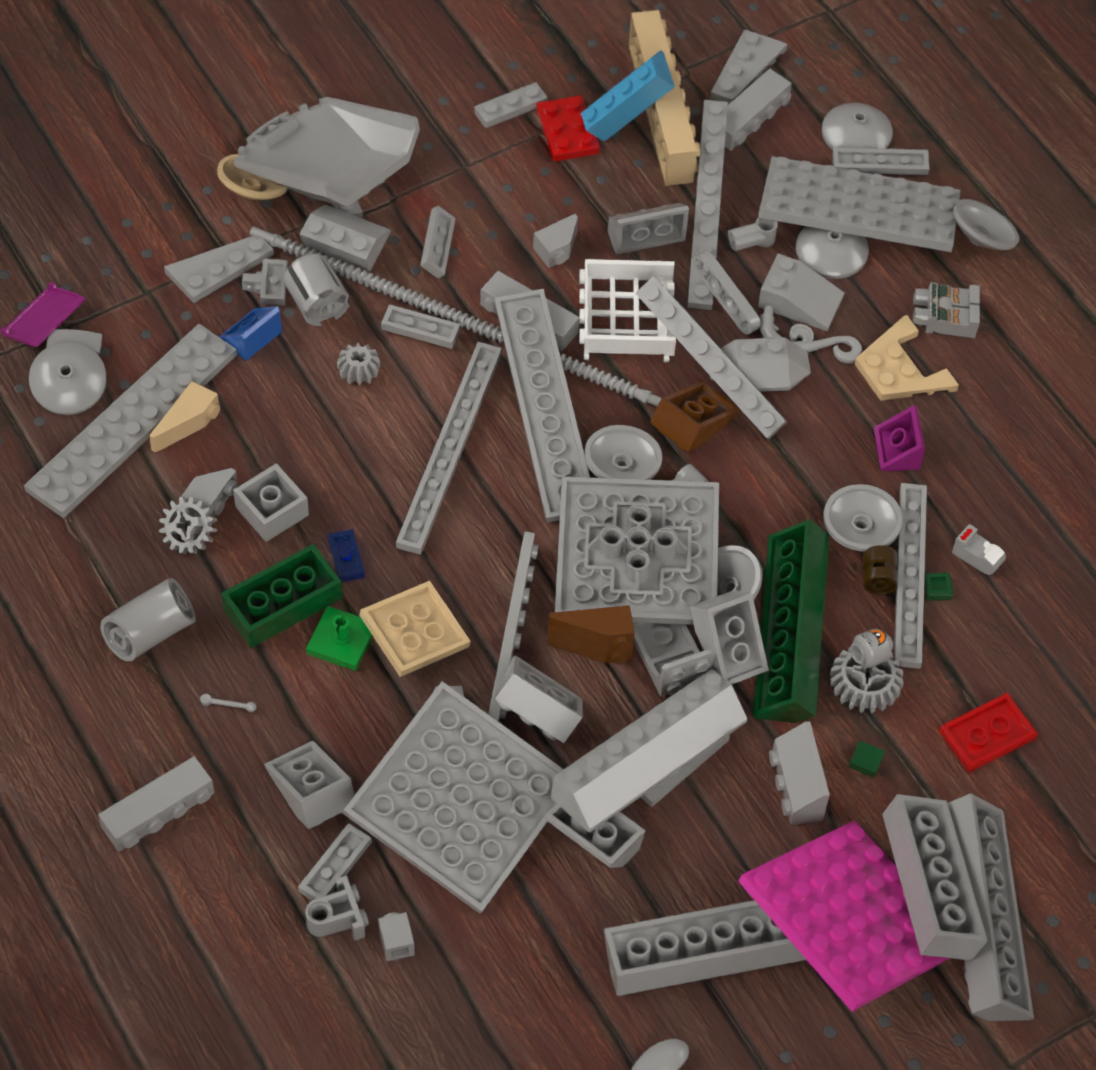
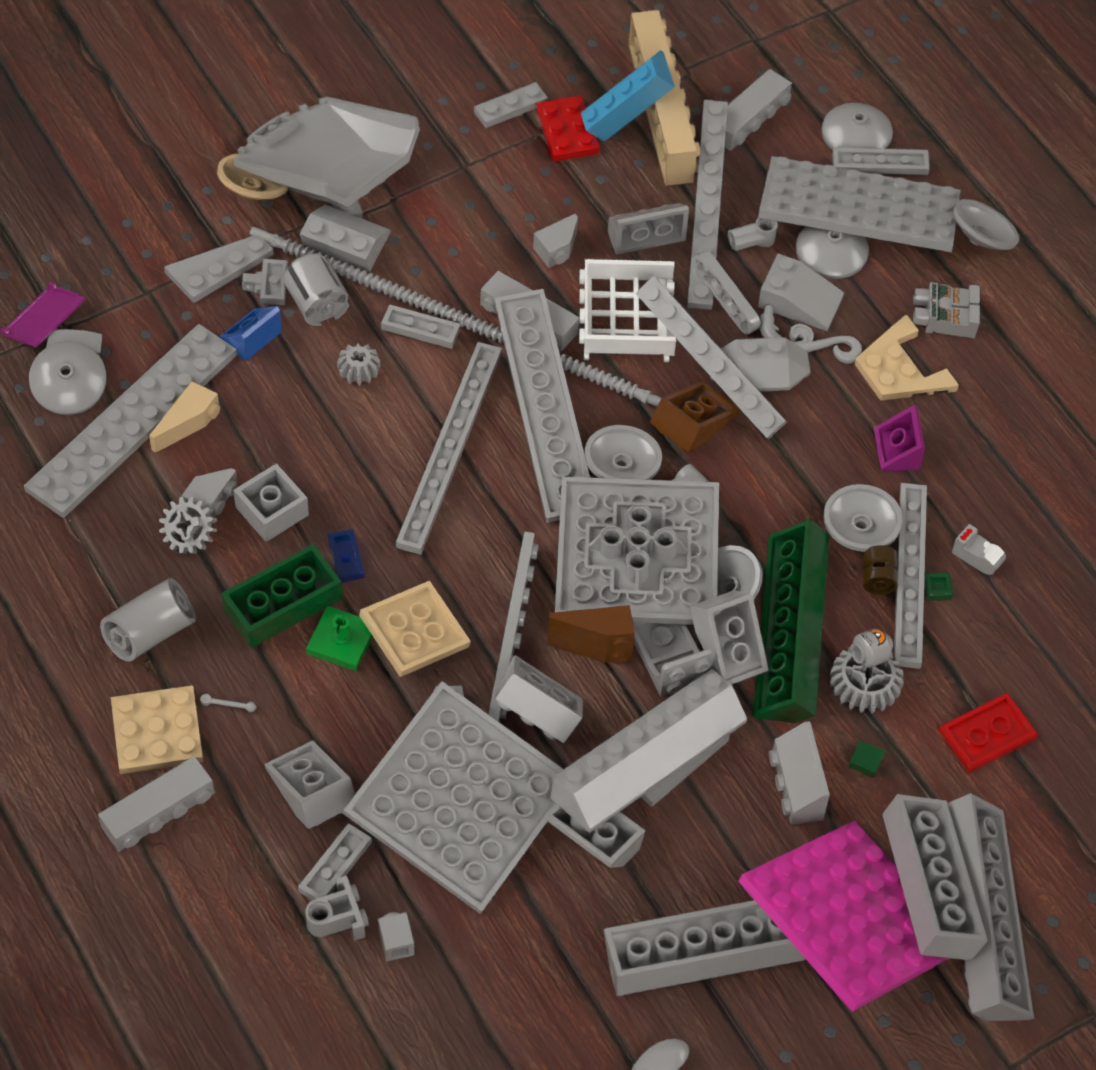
(156, 729): none -> tan plate
(437, 242): light grey plate -> none
(746, 64): light grey wing -> none

